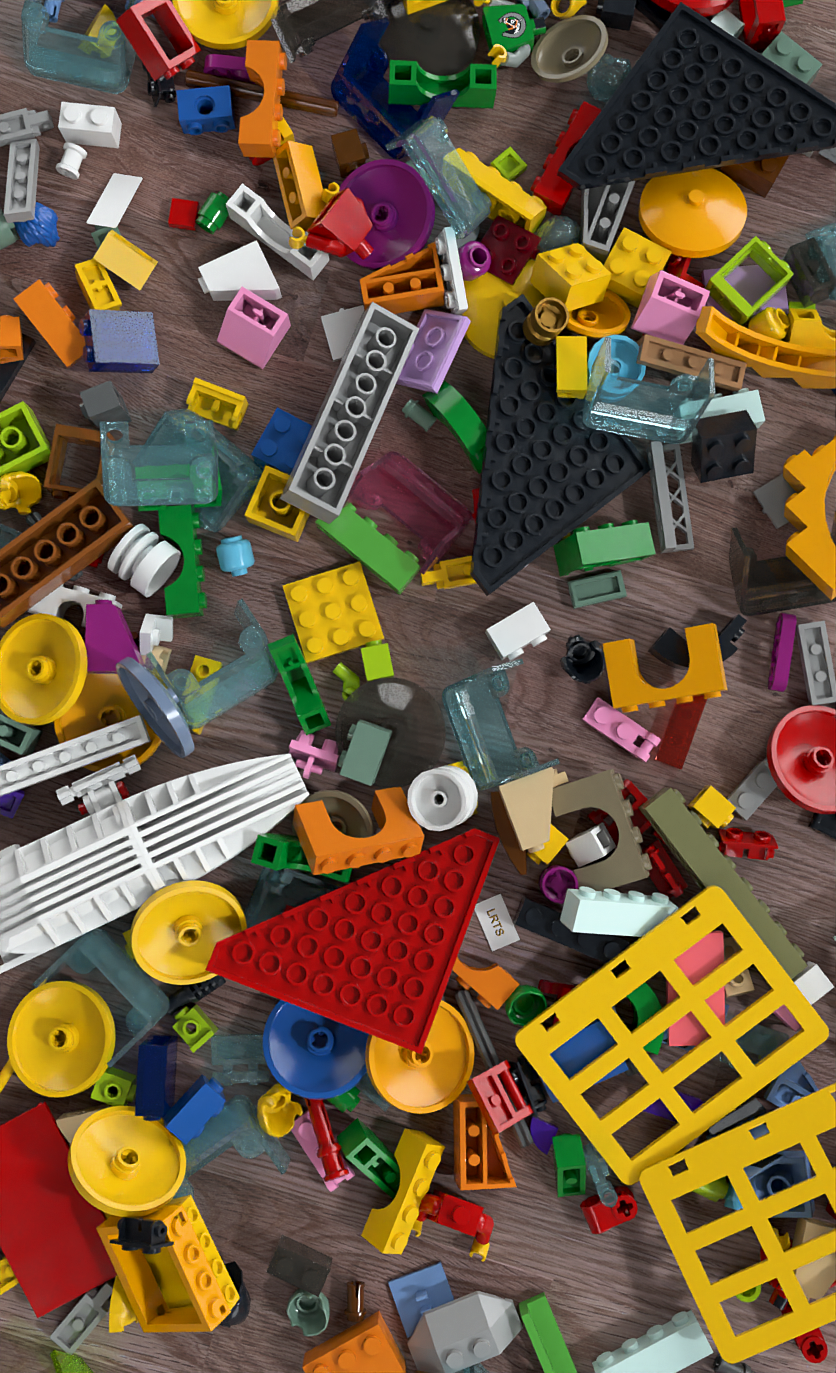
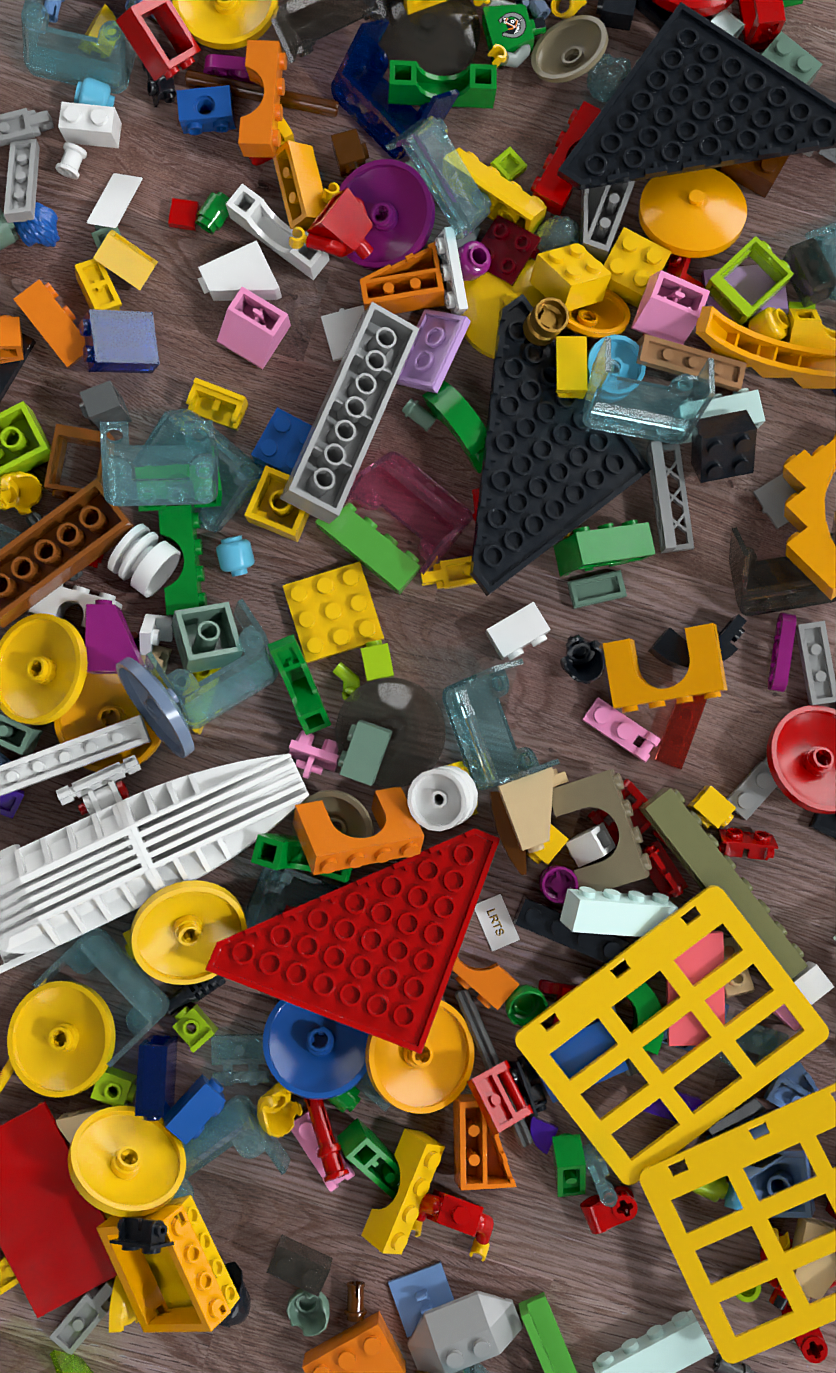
(94, 93): none -> medium azure head
(206, 637): none -> sand green brick

